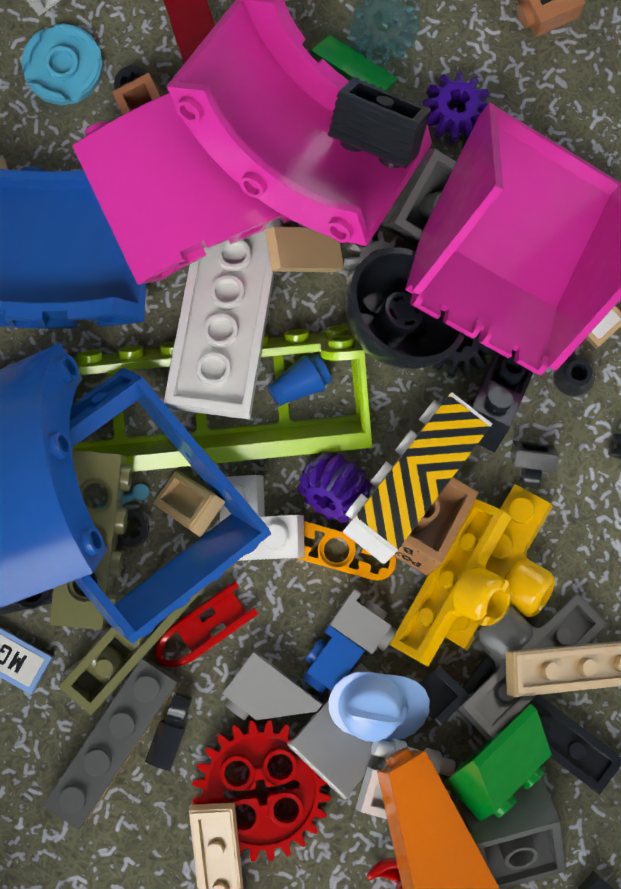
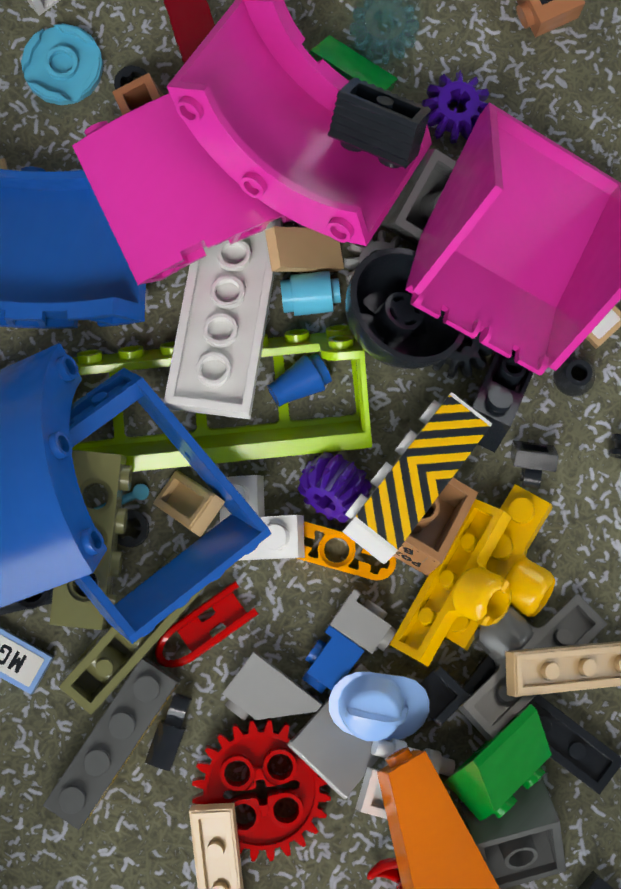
(310, 293): none -> medium azure brick

